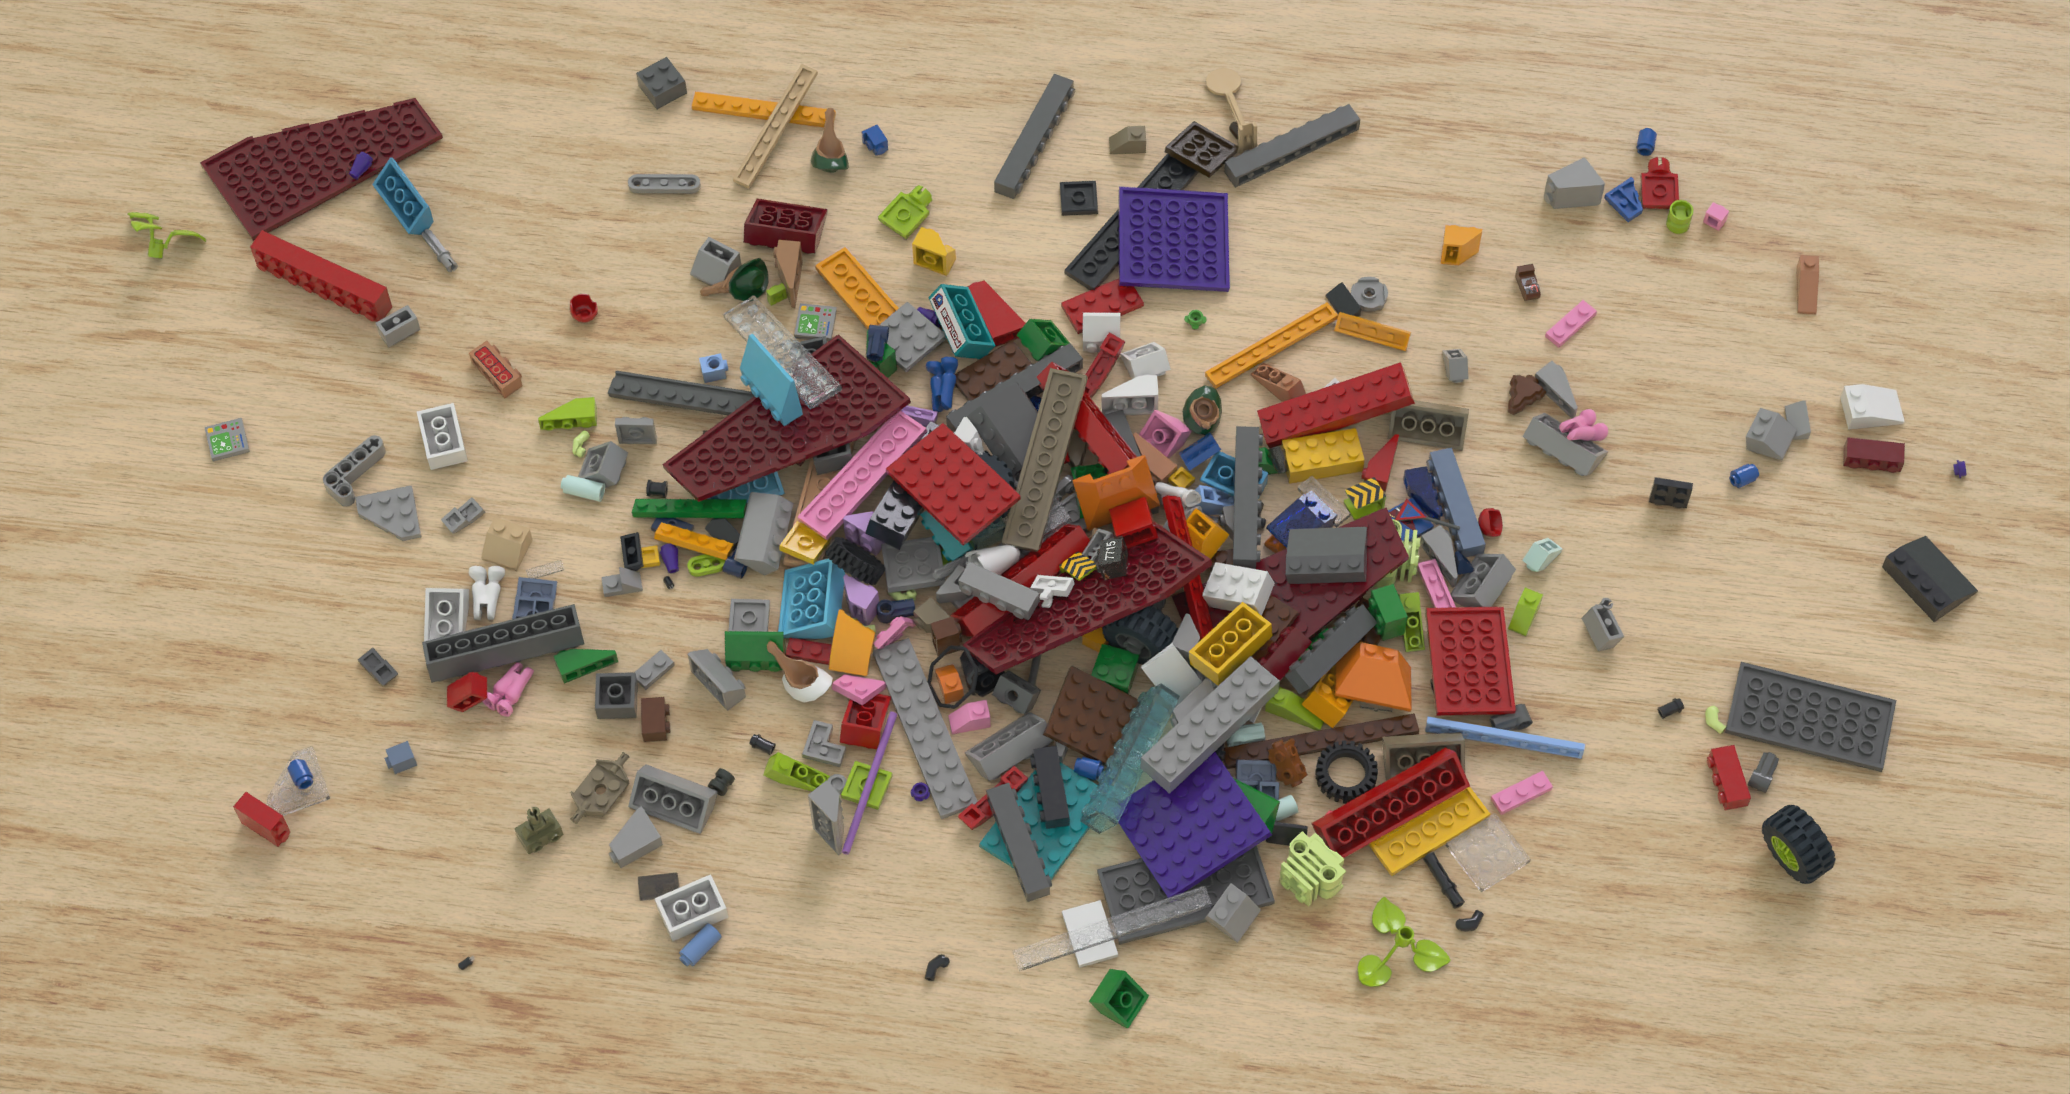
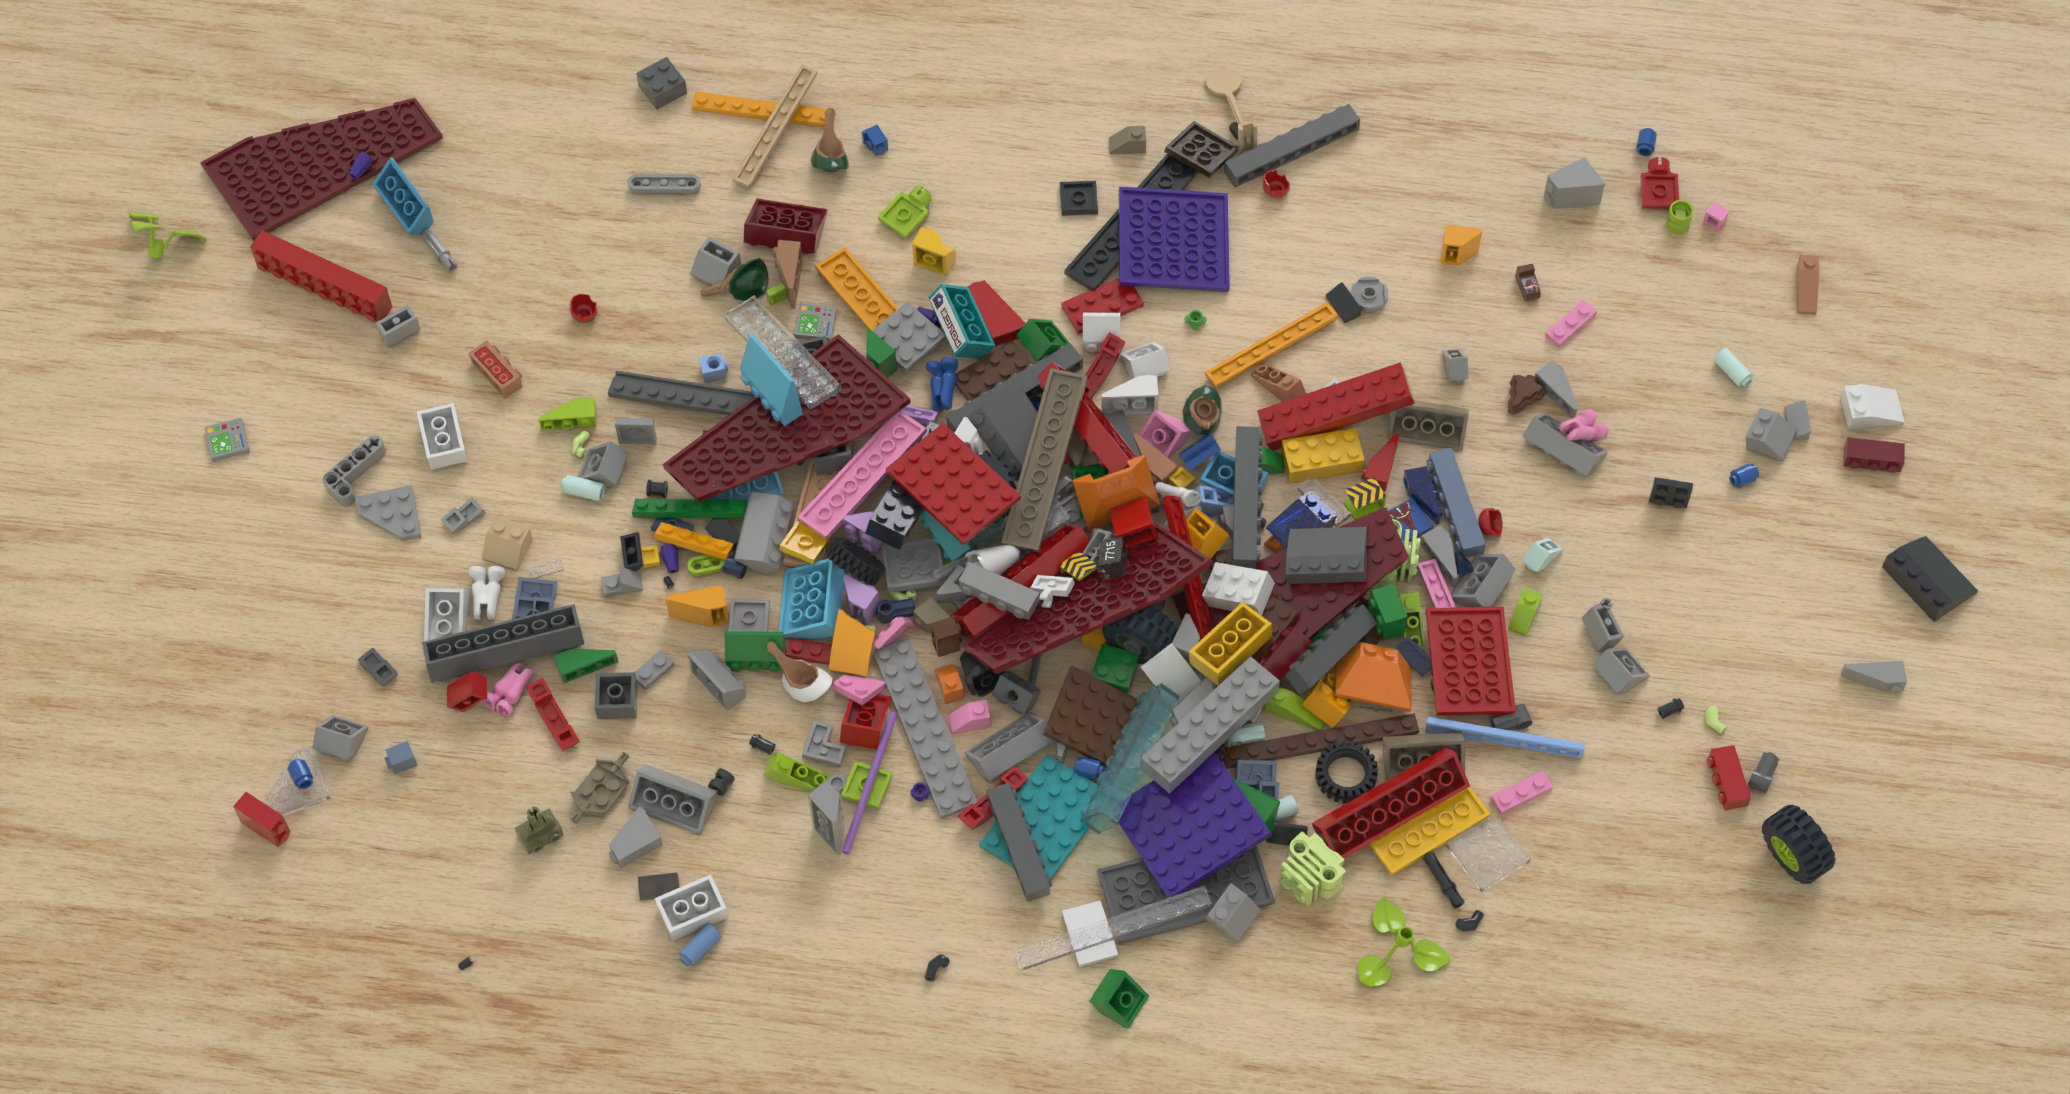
(339, 737): none -> light grey slope
(552, 714): none -> red slope
(654, 719): reddish brown brick -> none
(699, 606): none -> light orange slope
(877, 338): dark blue piece -> none
(974, 678): black piece -> none
(1033, 136): dark grey brick -> none
(1051, 787): black brick -> none
(1275, 185): none -> red hair
(1278, 458): clear smoke cone -> none
(1287, 762): dark orange brick -> none
(1372, 331): light orange plate -> none
(1410, 512): piece -> none
(1414, 656): none -> dark blue plate
(1620, 669): none -> light grey slope
(1625, 200): blue wing -> none
(1733, 368): none -> light aqua brick
(1811, 716): dark grey plate -> none
(1878, 675): none -> light grey slope
(1960, 468): dark purple plate -> none

